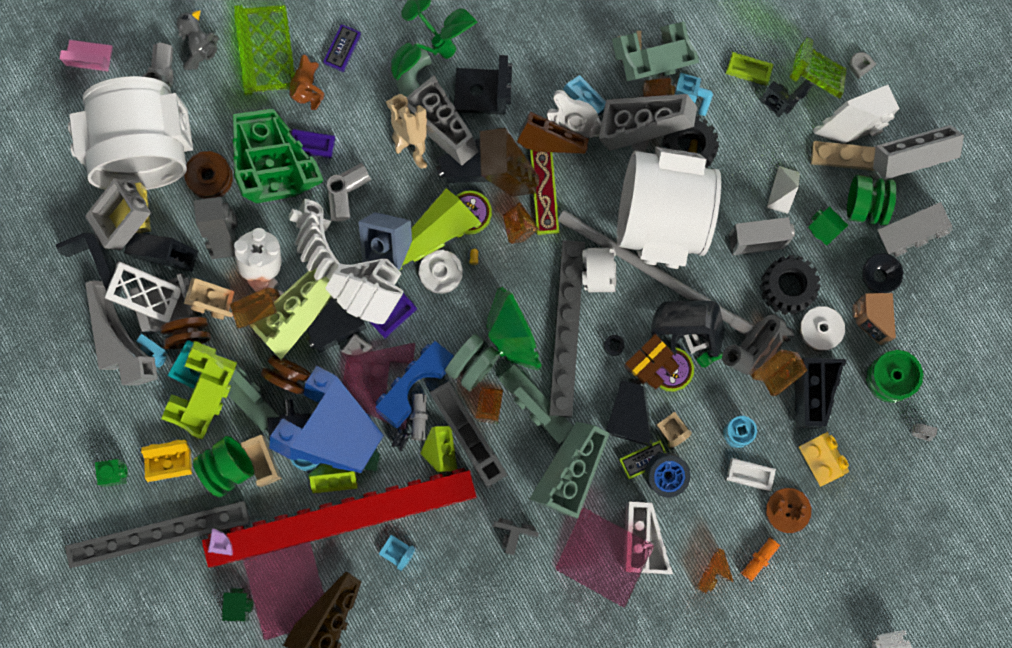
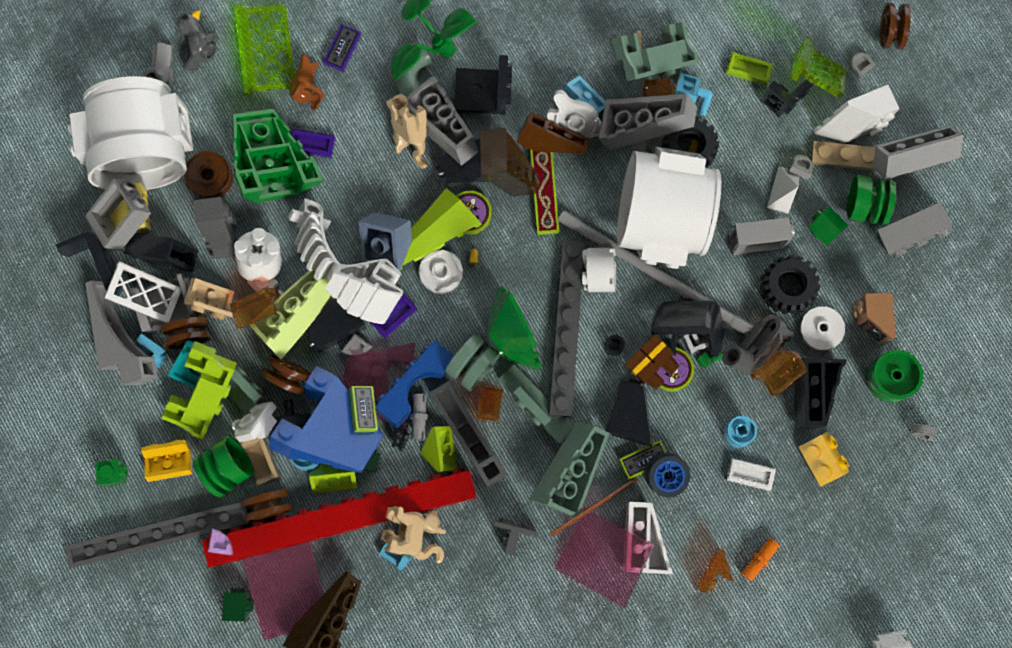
(87, 55): bright pink panel -> none
(255, 424): none -> white plate
(266, 505): none -> reddish brown wheel
(339, 199): light grey piece -> none
(363, 409): none -> tile
(411, 533): none -> tan animal
(519, 224): clear orange slope -> none
(592, 507): none -> dark orange piece
(673, 430): tan tile -> none
(778, 507): dark orange plate -> none
(801, 166): none -> light grey tile
(890, 266): black piece -> none
(895, 26): none -> reddish brown wheel

